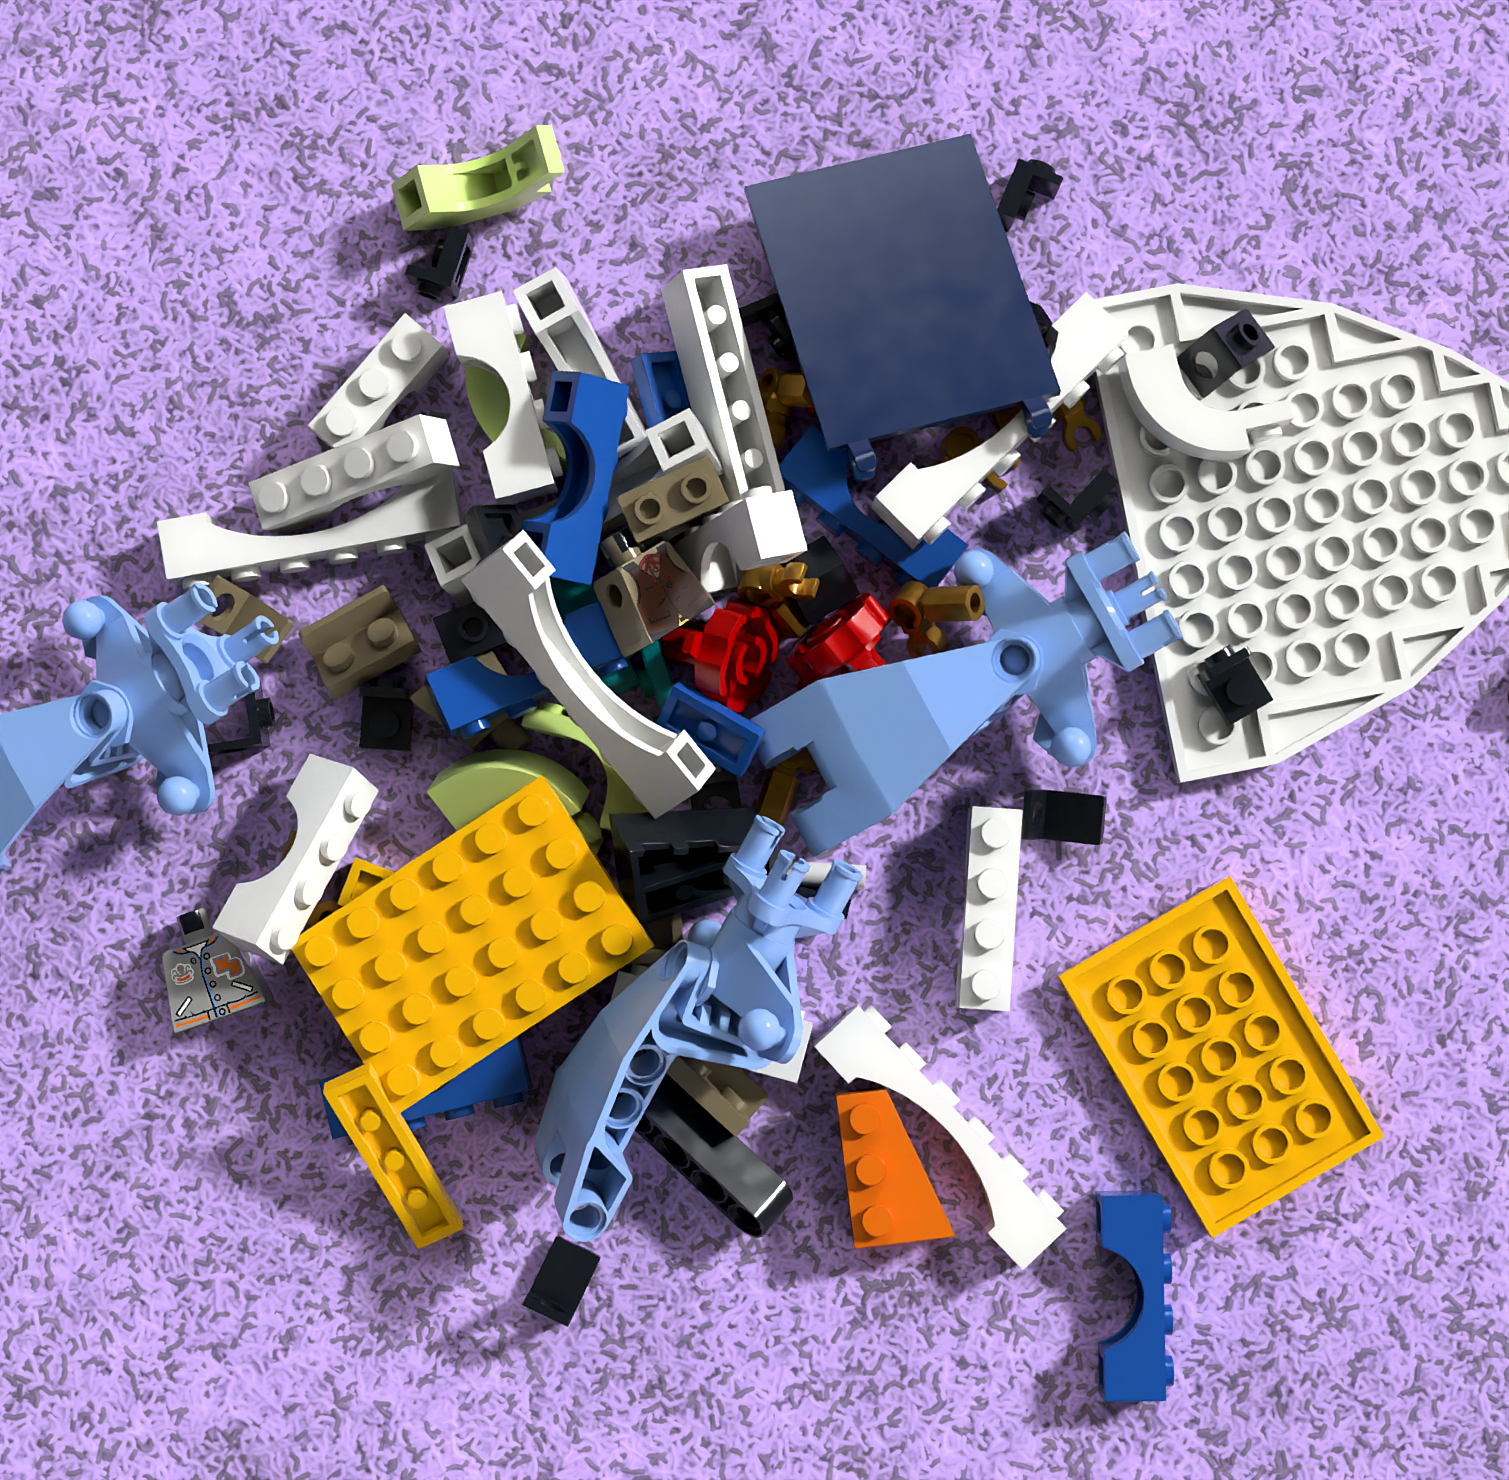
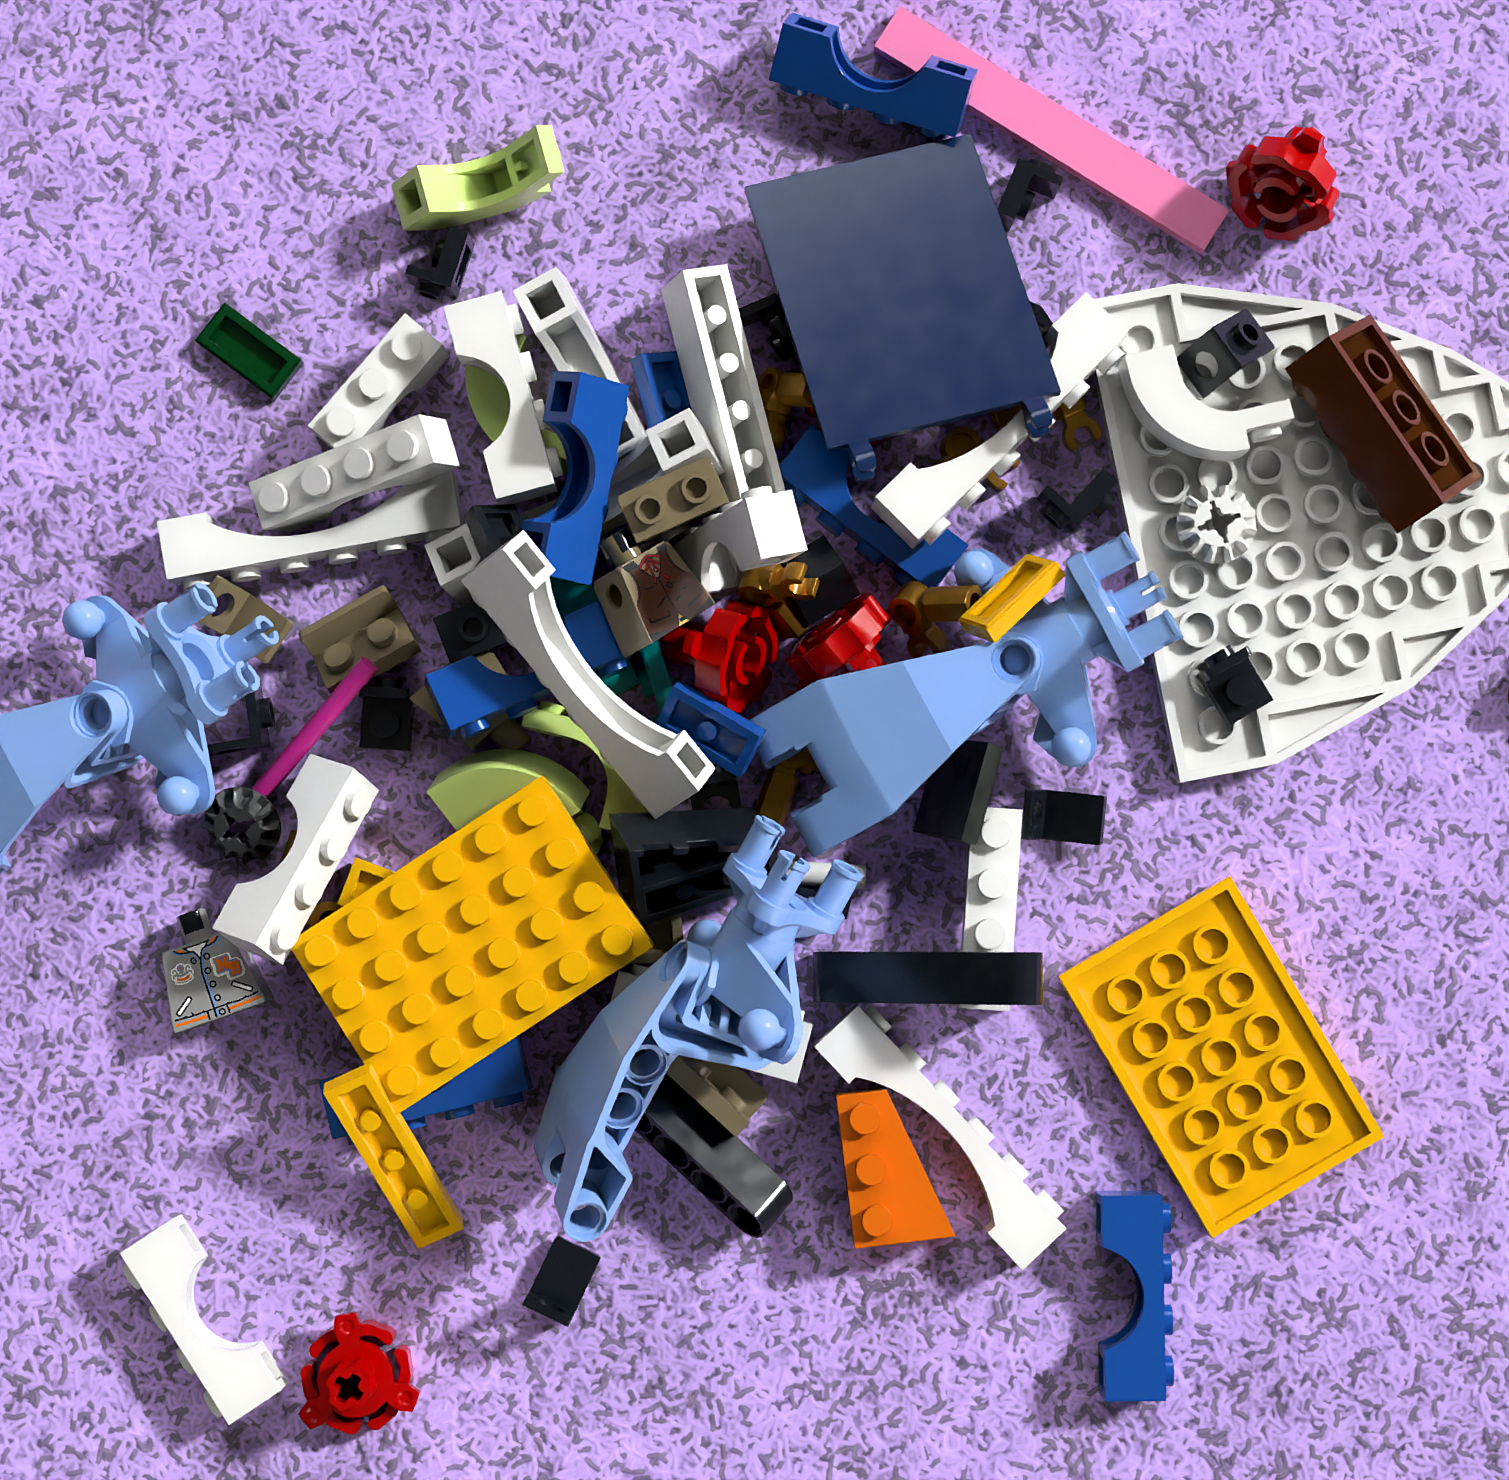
(233, 1373): none -> white arch
(242, 805): none -> dark grey gear
(249, 351): none -> dark green tile
(315, 727): none -> dark pink bar
(340, 1404): none -> red piece
(814, 62): none -> blue arch
(928, 977): none -> black beam
(959, 793): none -> pearl dark grey tile
(1011, 597): none -> yellow tile
(1061, 135): none -> bright pink tile
(1206, 544): none -> white gear
(1292, 184): none -> red piece
(1382, 423): none -> reddish brown slope

